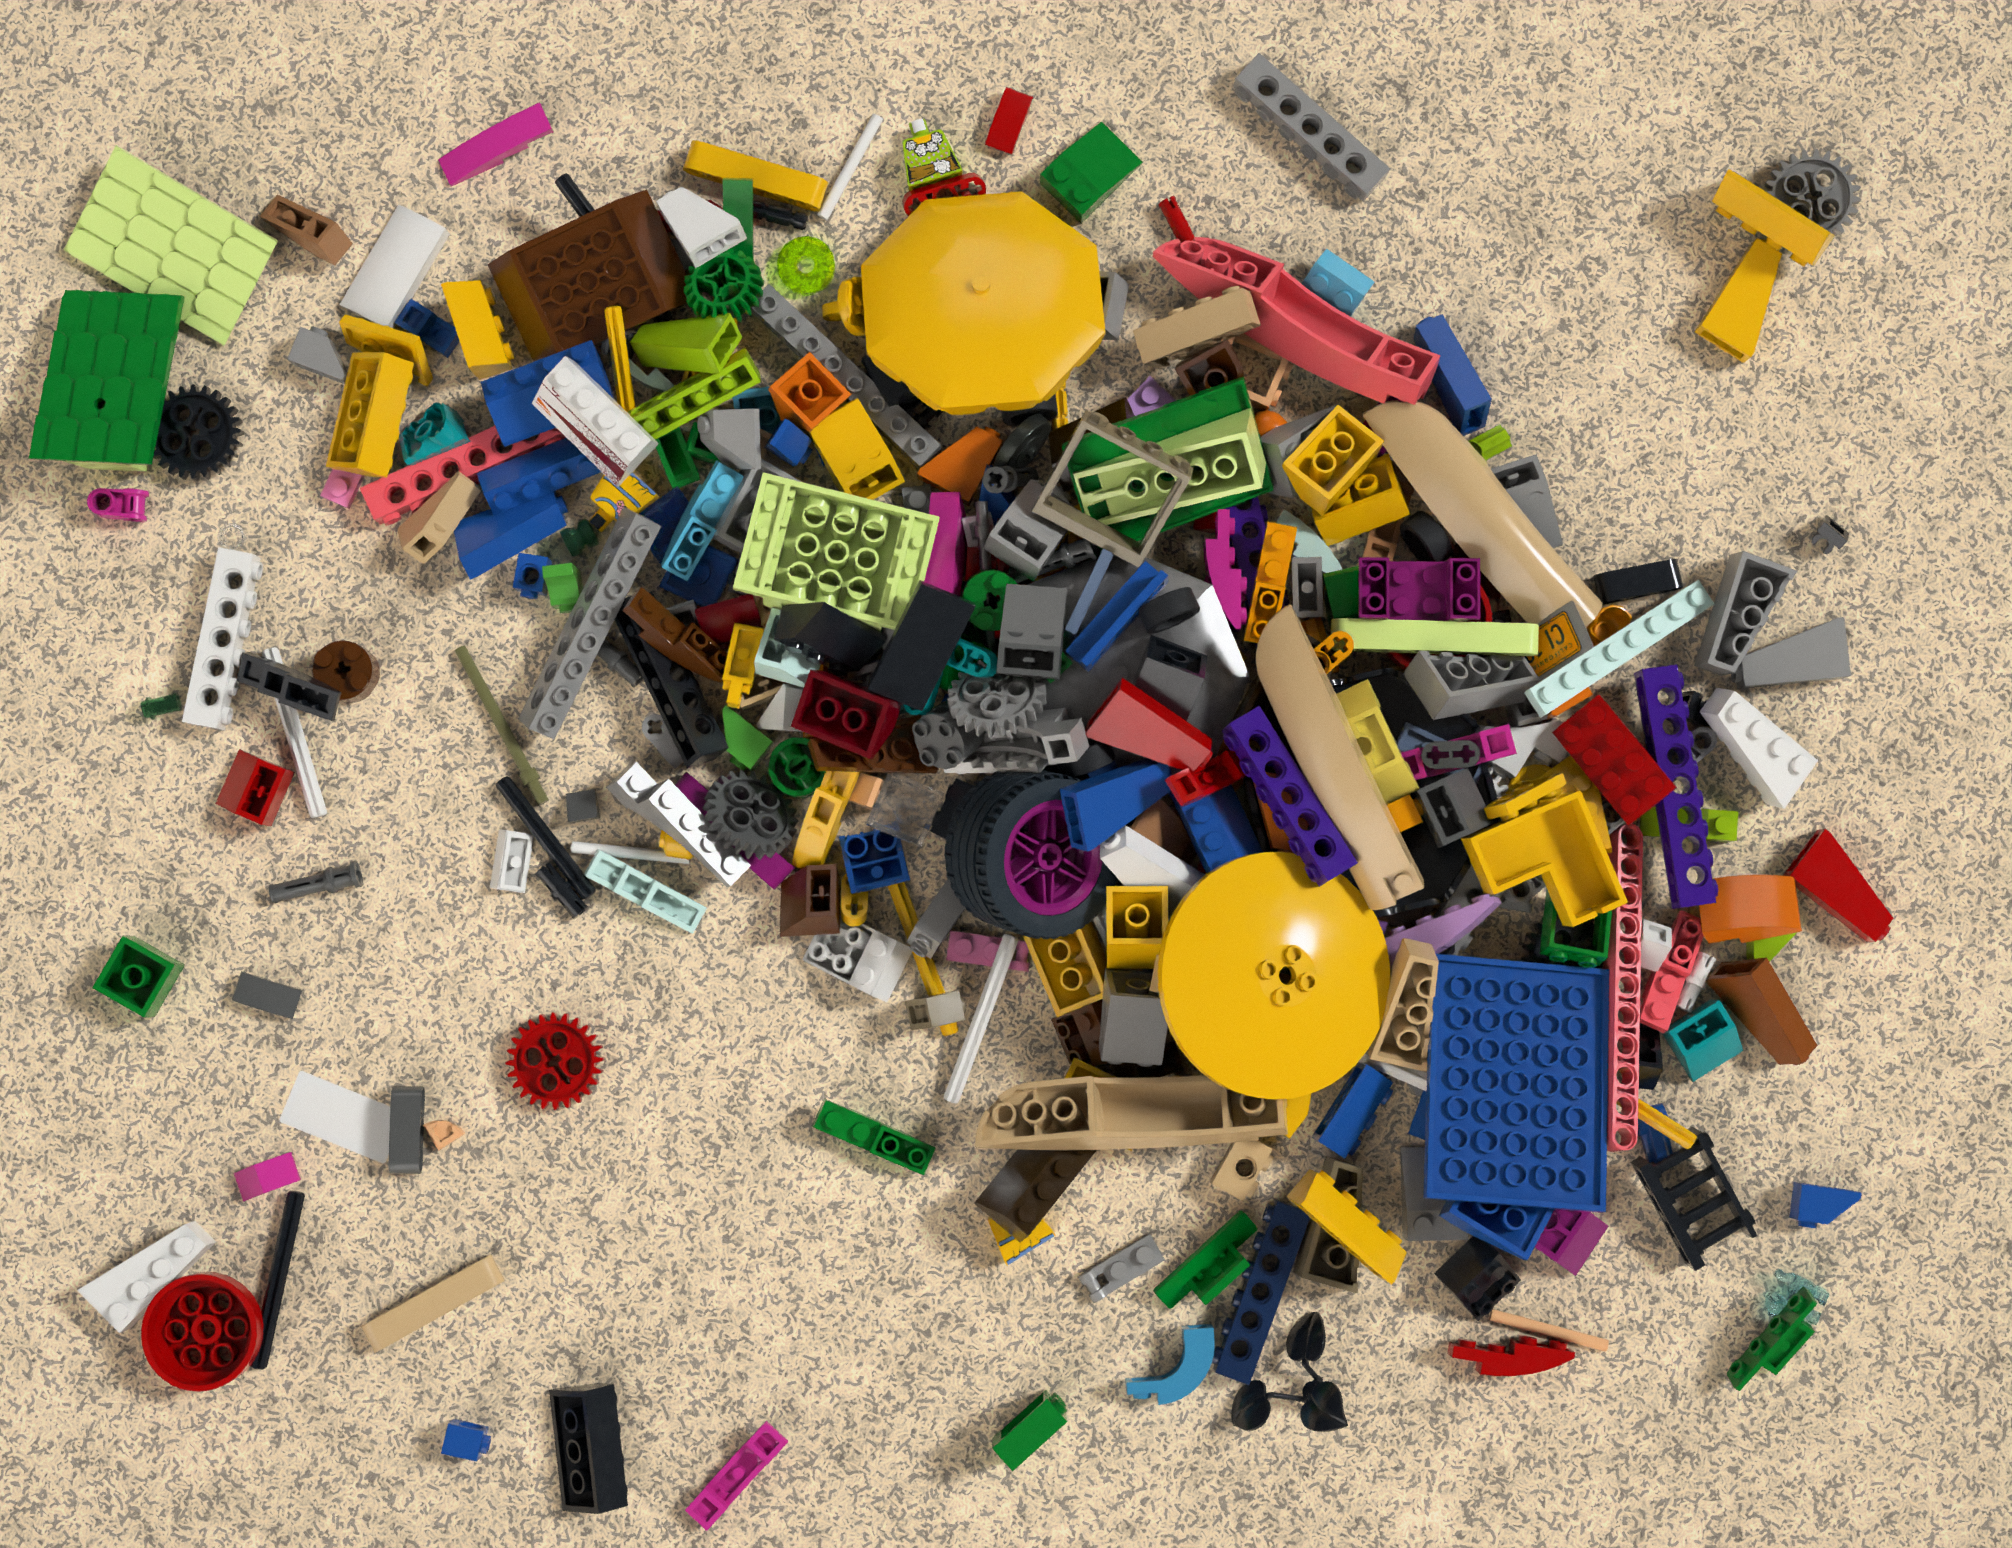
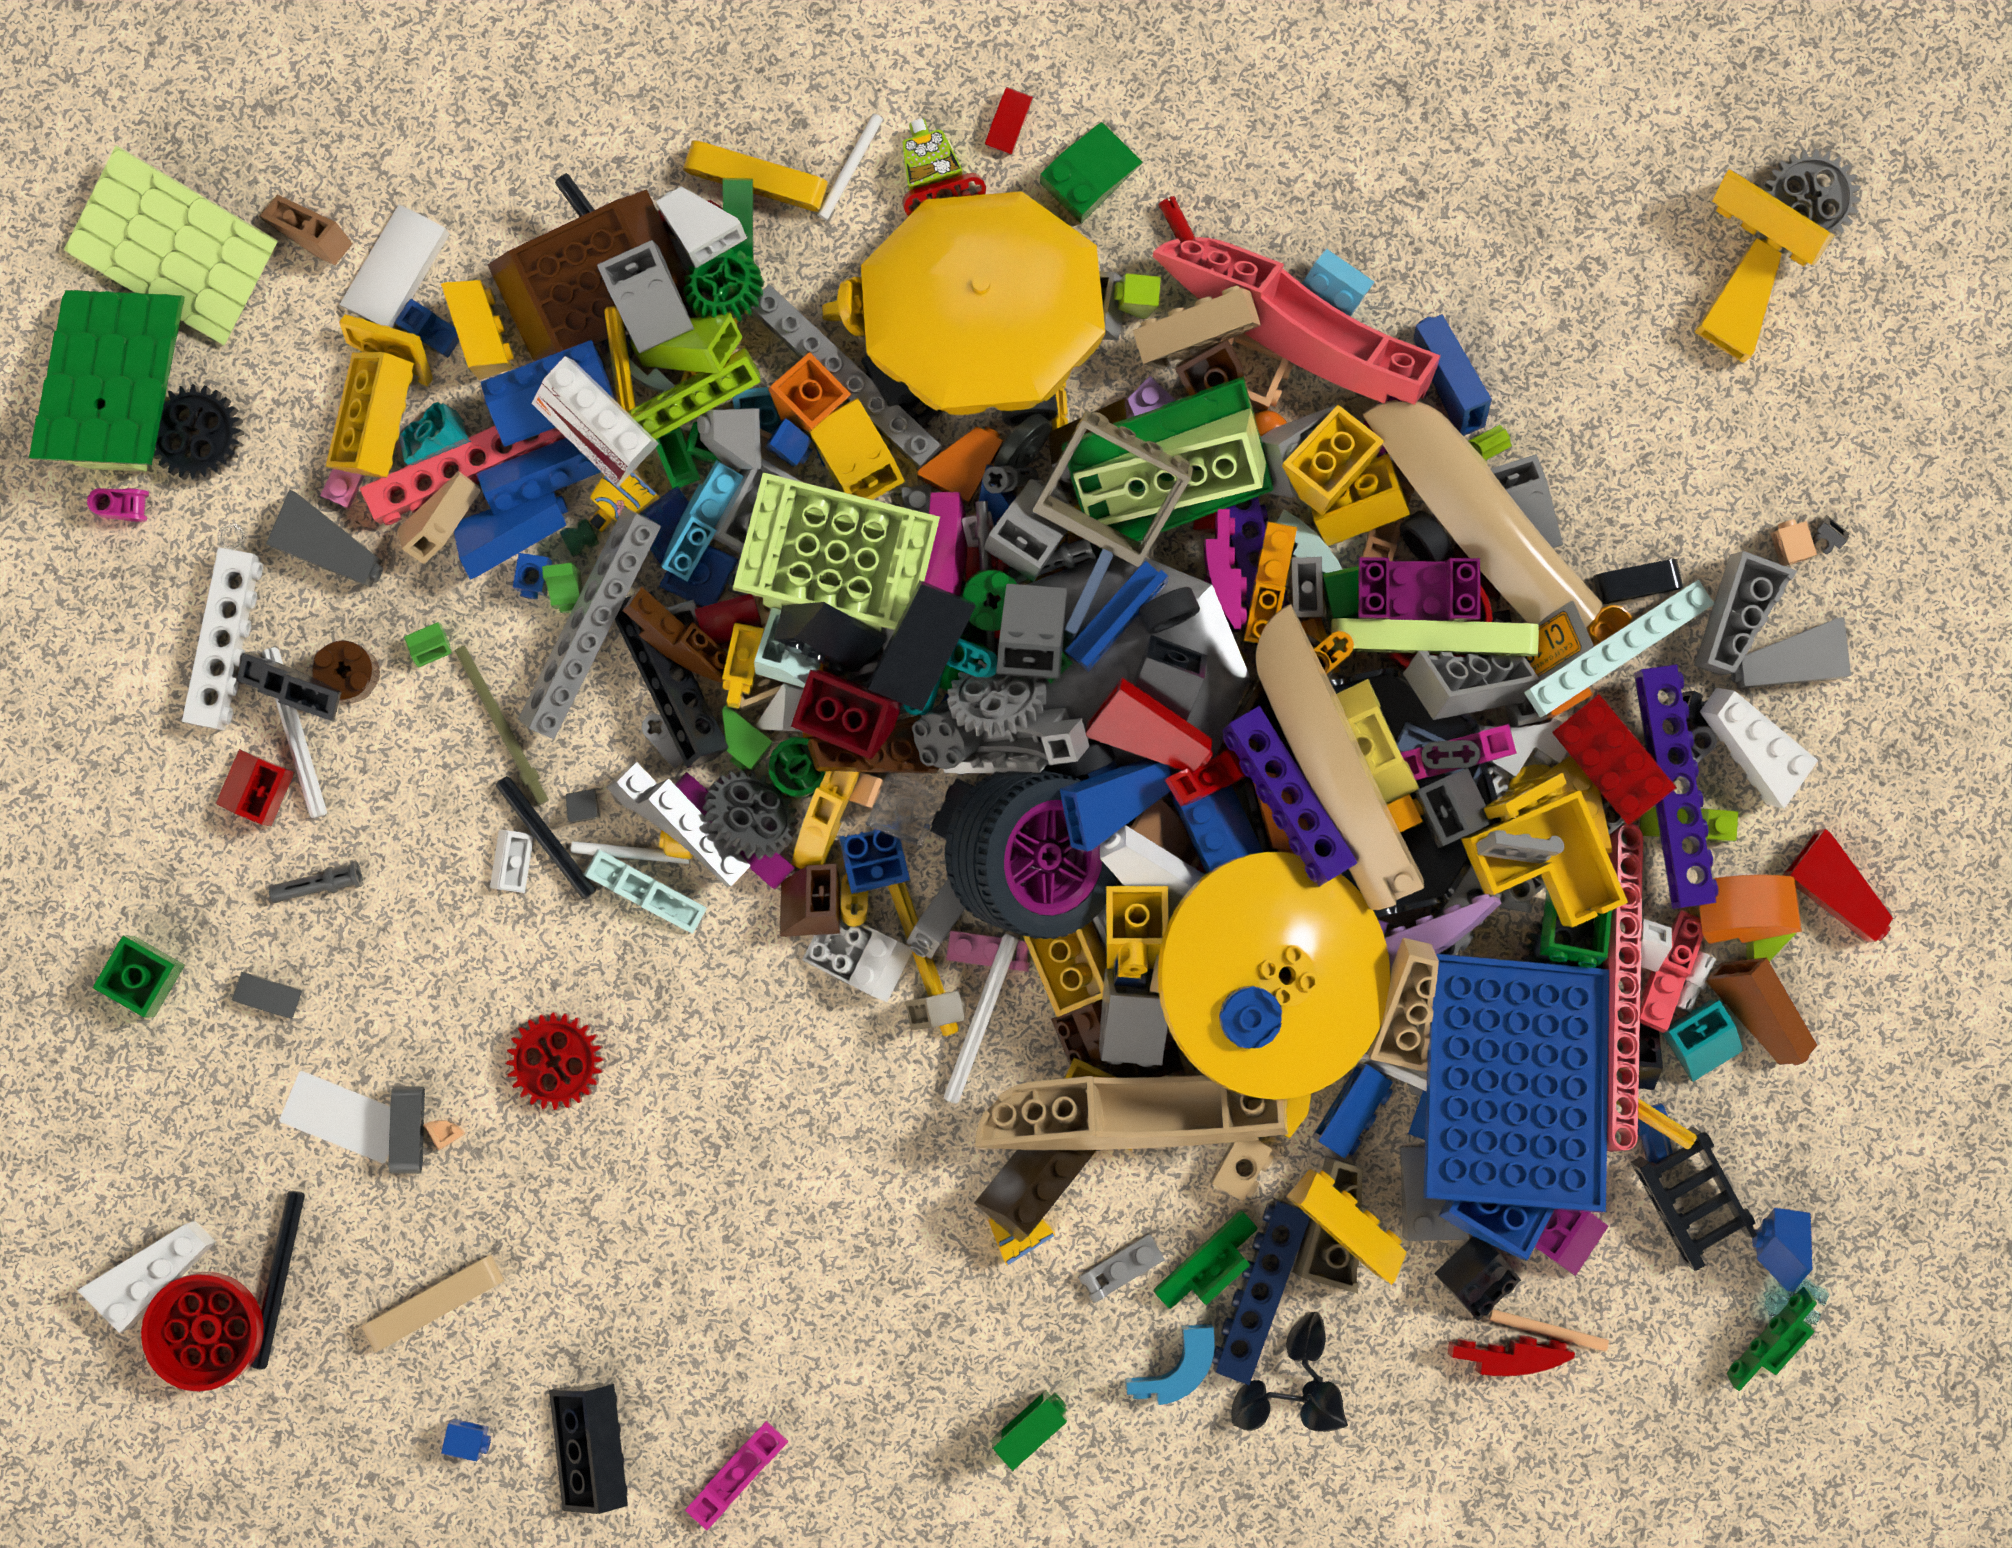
(160, 705): clear green pin -> none
(267, 1176): dark pink slope -> none
(316, 539): none -> dark grey slope
(317, 354): light grey slope -> none
(428, 644): none -> bright green piece
(495, 144): dark pink slope -> none
(561, 890): black pin -> none
(619, 662): dark grey pin -> none
(645, 296): none -> light grey slope
(779, 215): black axle -> none
(806, 248): clear neon green tile -> none
(874, 1136): green slope -> none
(1131, 965): none -> yellow leg
(1138, 294): none -> lime slope
(1250, 1017): none -> blue tile
(1308, 112): light grey brick -> none
(1519, 847): none -> light grey plate
(1785, 1246): none -> blue slope
(1793, 542): none -> light nougat brick
(1819, 1204): blue slope -> none

